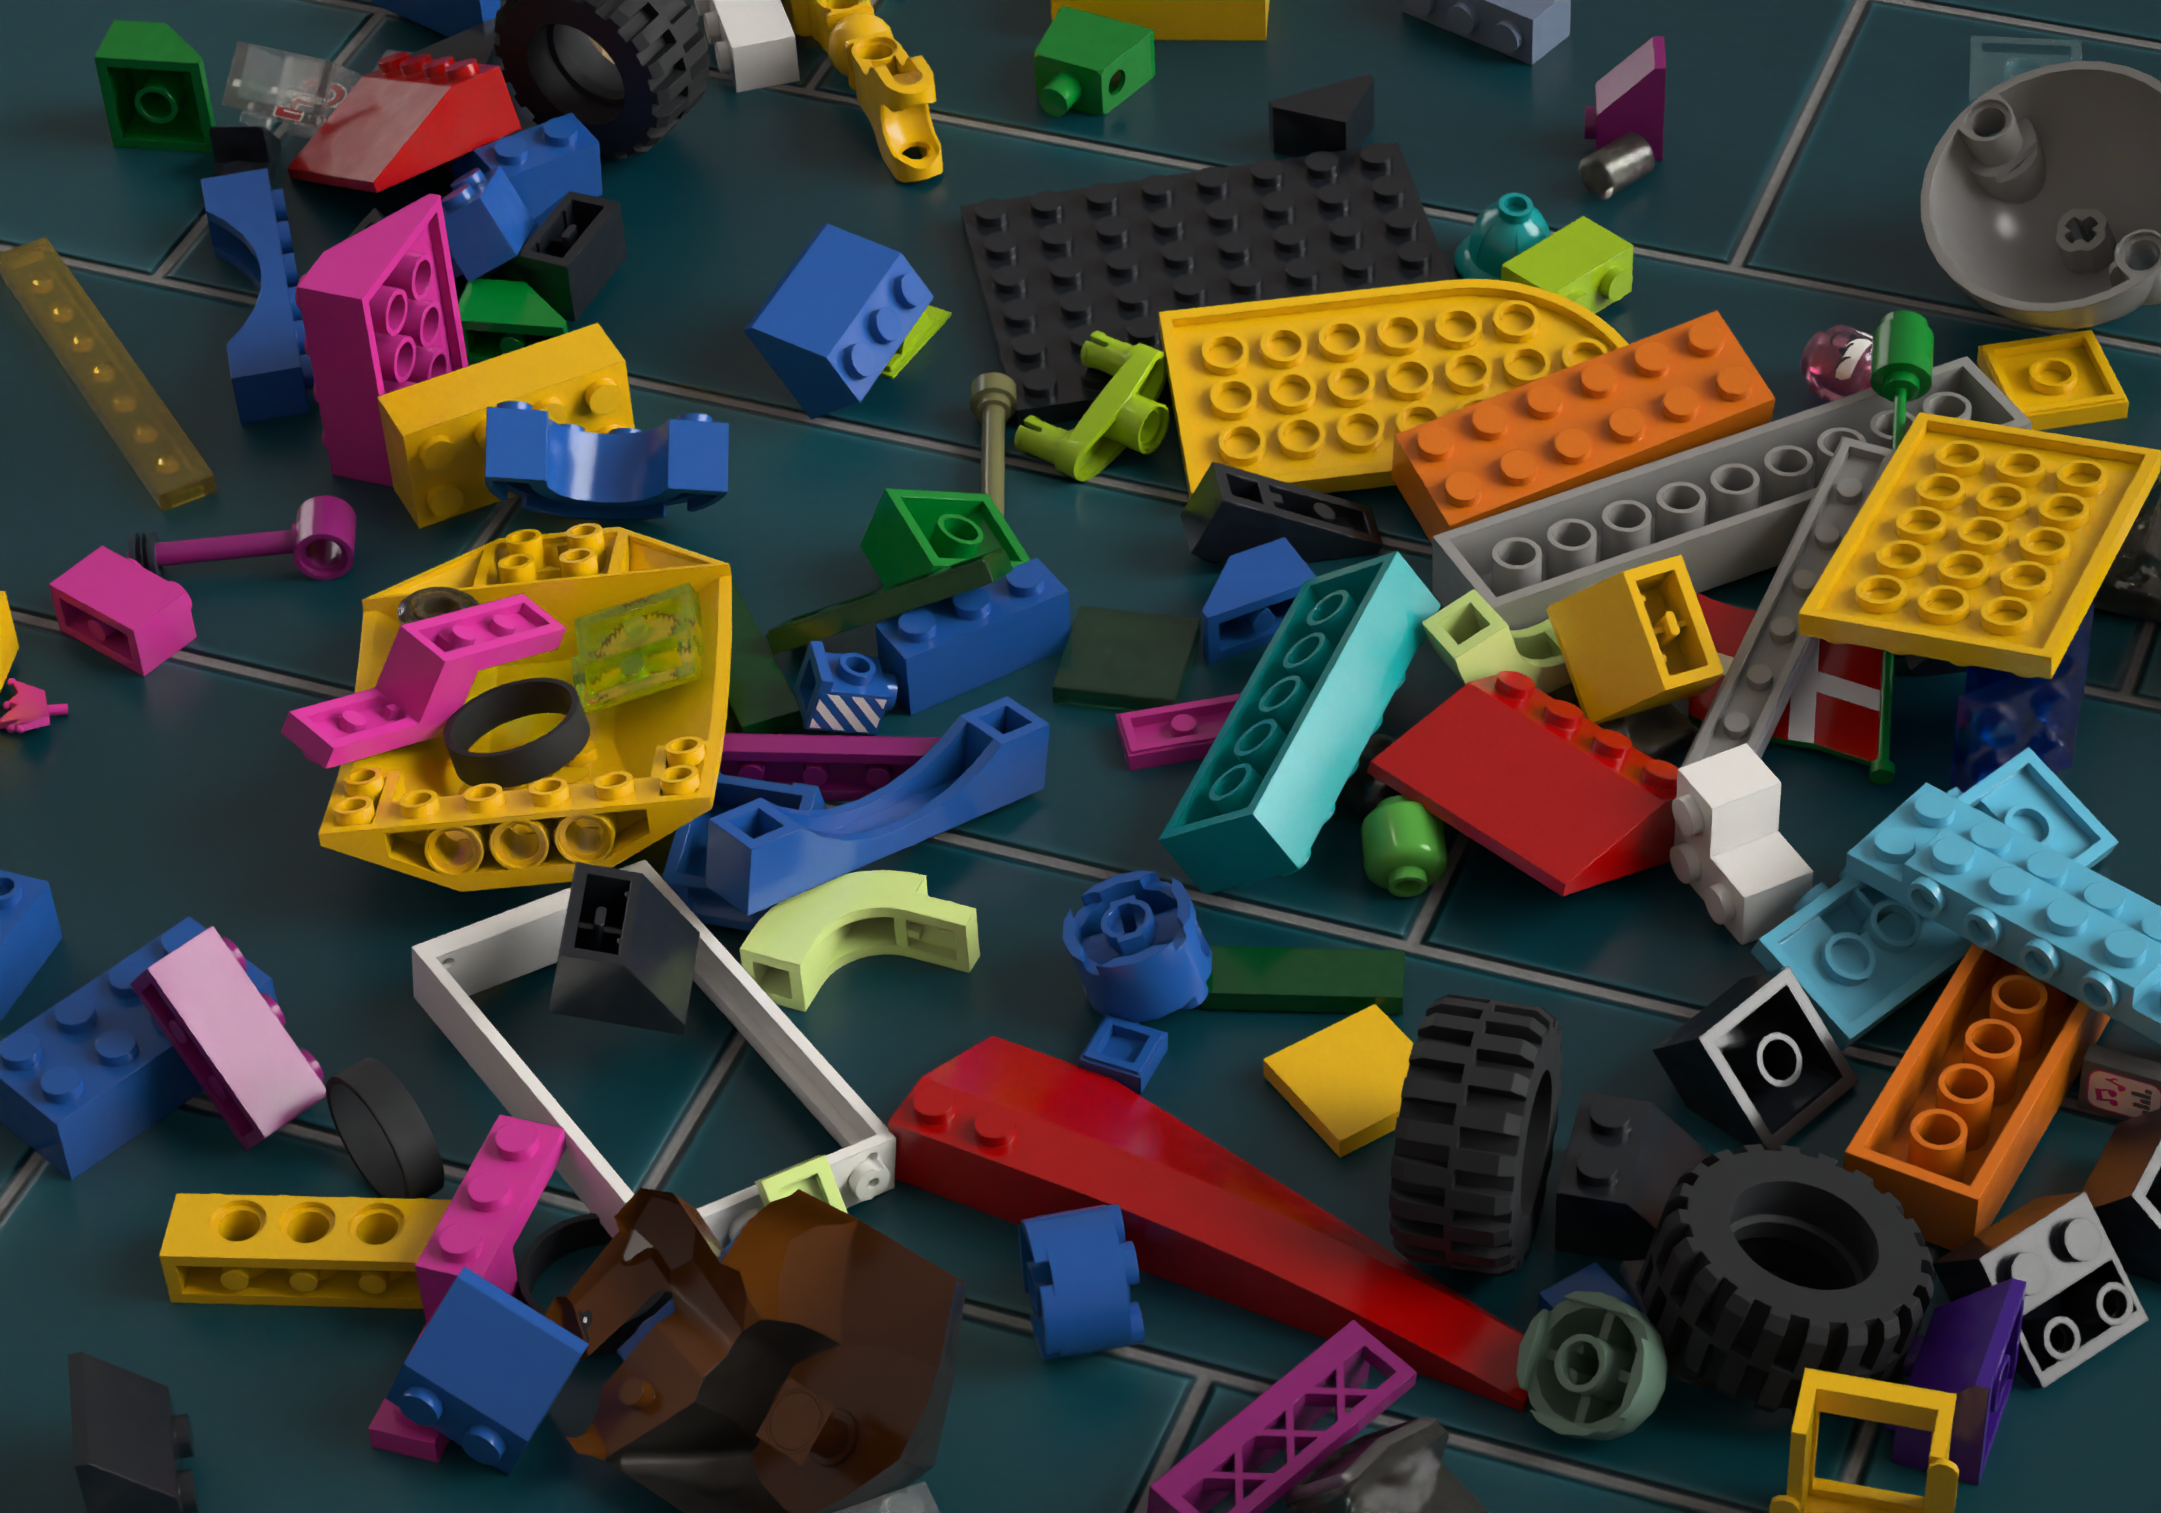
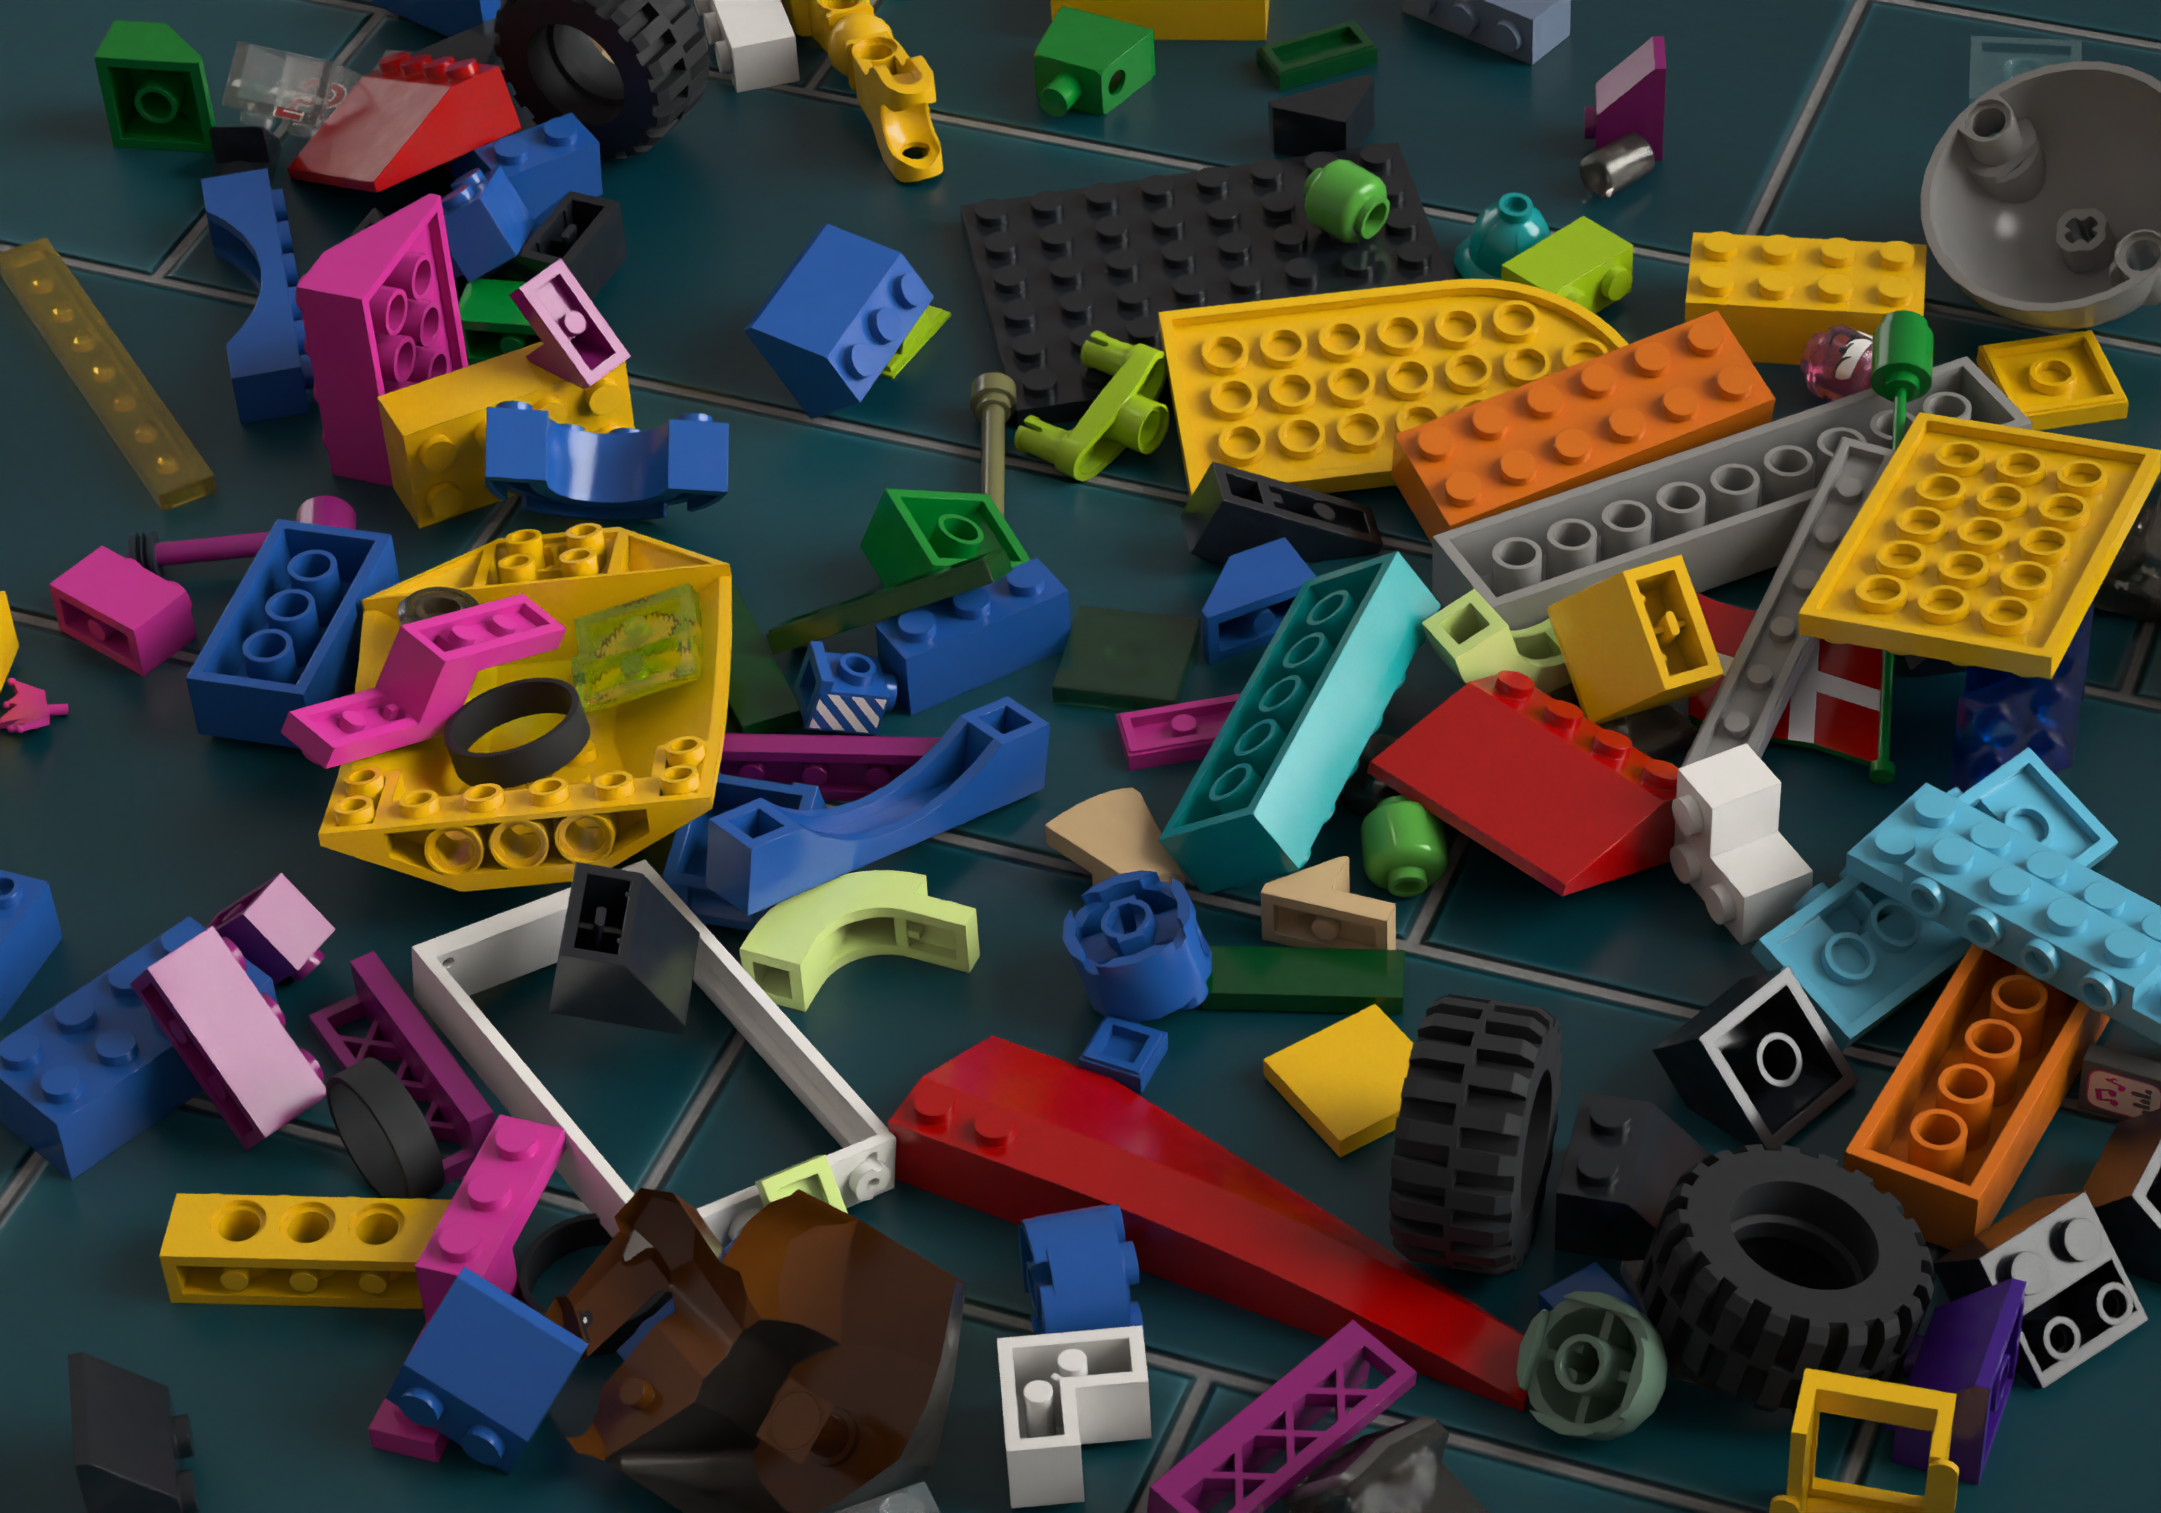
(275, 929): none -> slope
(289, 630): none -> blue brick
(420, 1052): none -> magenta fence
(574, 333): none -> slope
(1065, 1395): none -> white brick
(1112, 837): none -> tan slope
(1317, 55): none -> dark green tile
(1320, 912): none -> tan slope
(1346, 201): none -> bright green head
(1788, 288): none -> yellow brick

